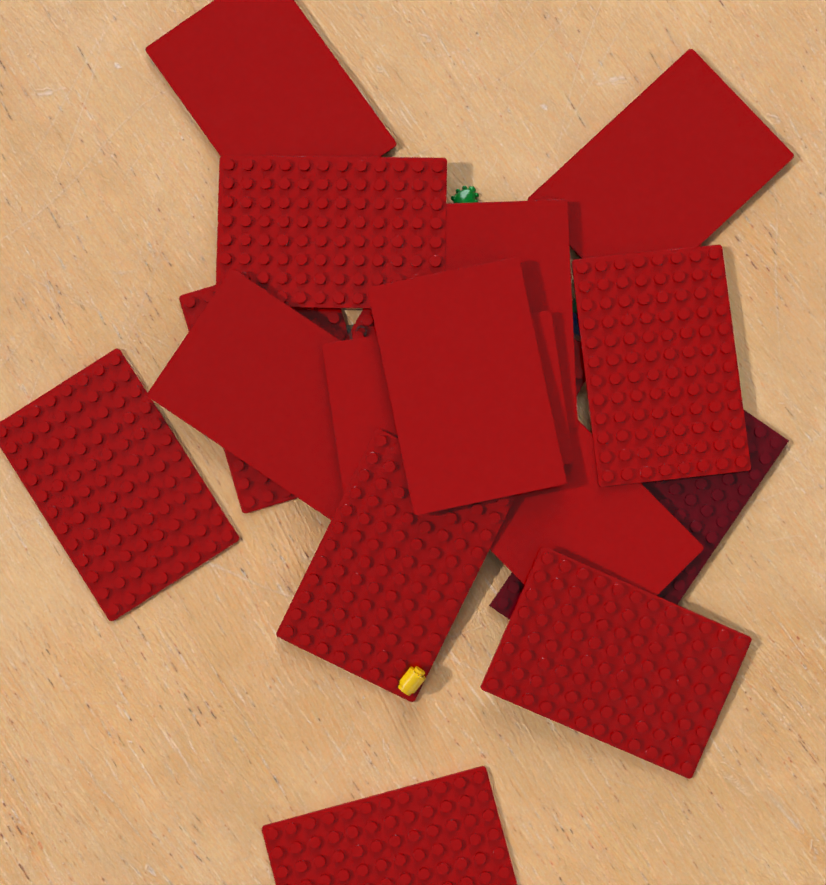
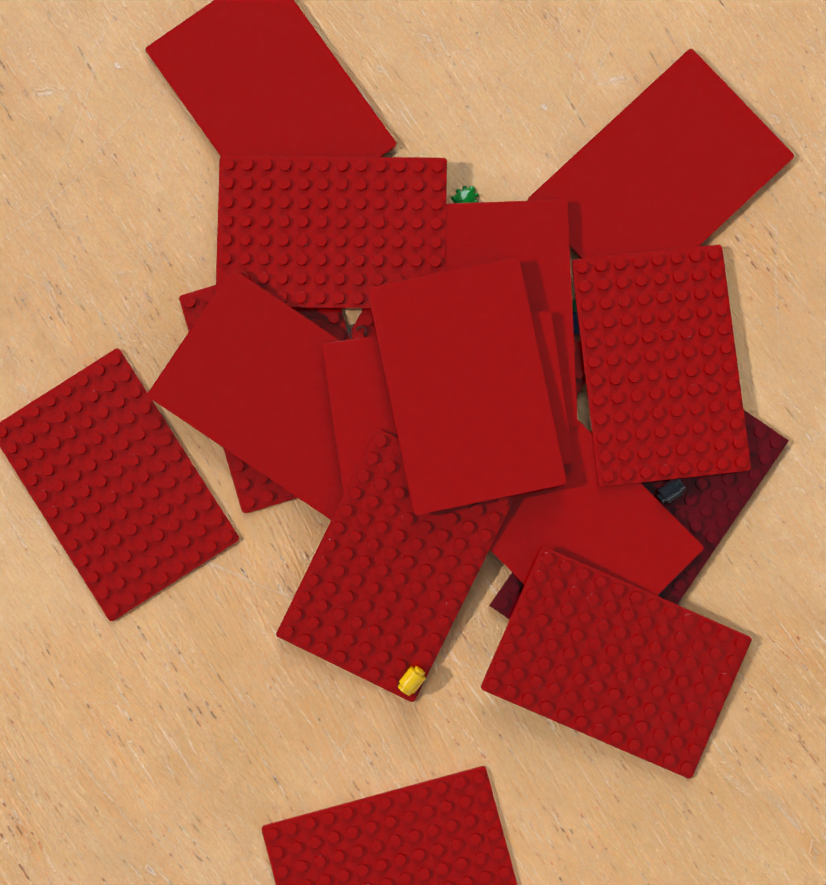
(671, 491): none -> black brick

